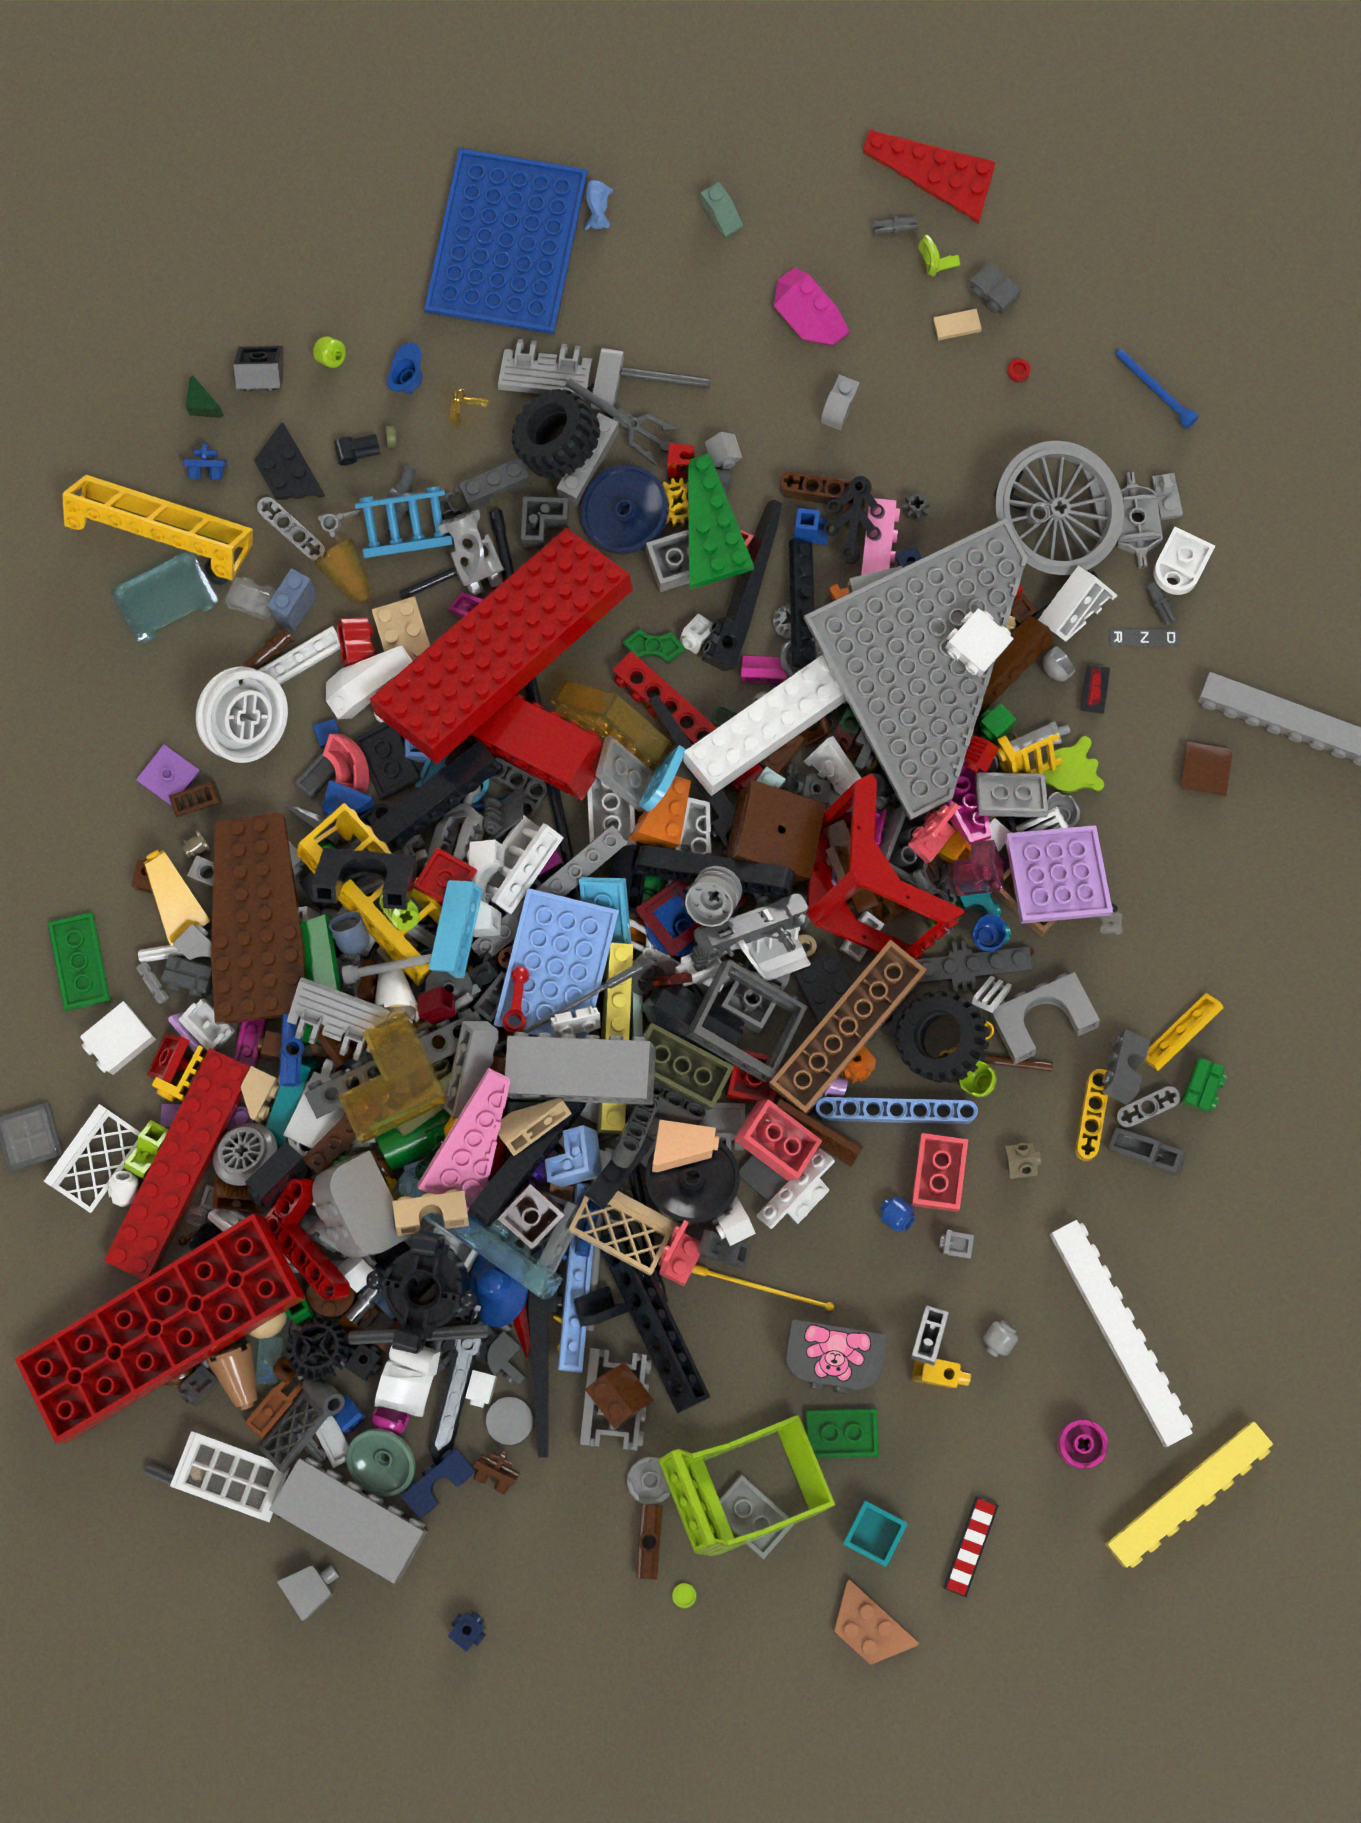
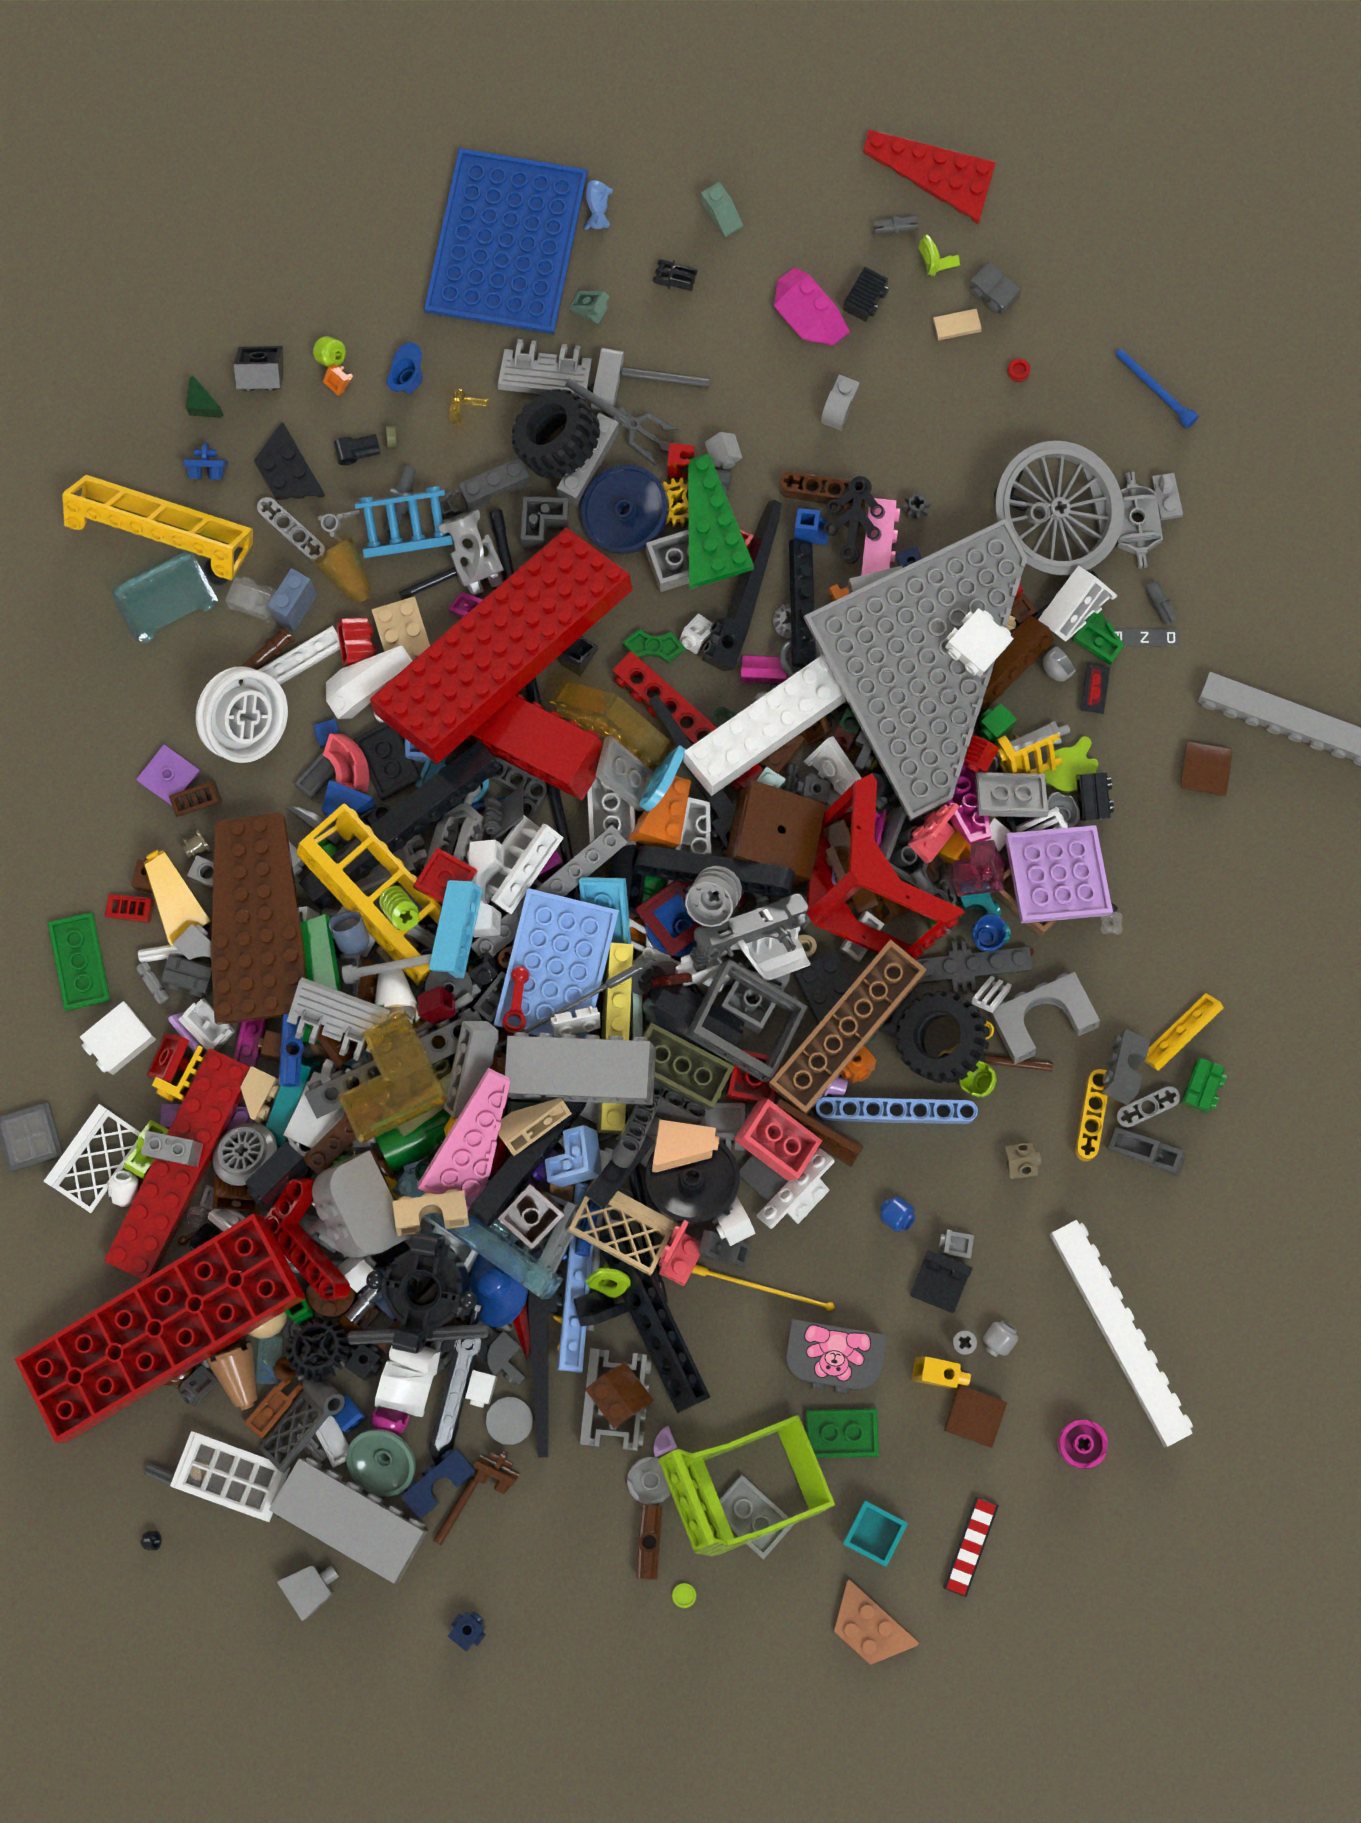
(146, 913): none -> red slope
(151, 1540): none -> black hinge
(172, 1148): none -> light grey window
(337, 379): none -> orange tile
(341, 865): black arch -> none
(456, 1510): none -> reddish brown bar
(578, 655): none -> black slope
(590, 305): none -> sand green slope
(609, 1278): none -> lime piece
(664, 1442): none -> lavender tile
(678, 276): none -> black arm
(865, 294): none -> black brick
(929, 1335): slope -> none
(939, 1172): coral brick -> none
(940, 1281): none -> black bracket
(972, 1342): none -> light grey bush
(975, 1416): none -> reddish brown slope
(1094, 796): none -> black brick
(1099, 638): none -> green wing
(1183, 560): white tile -> none
(1189, 1494): light yellow brick -> none

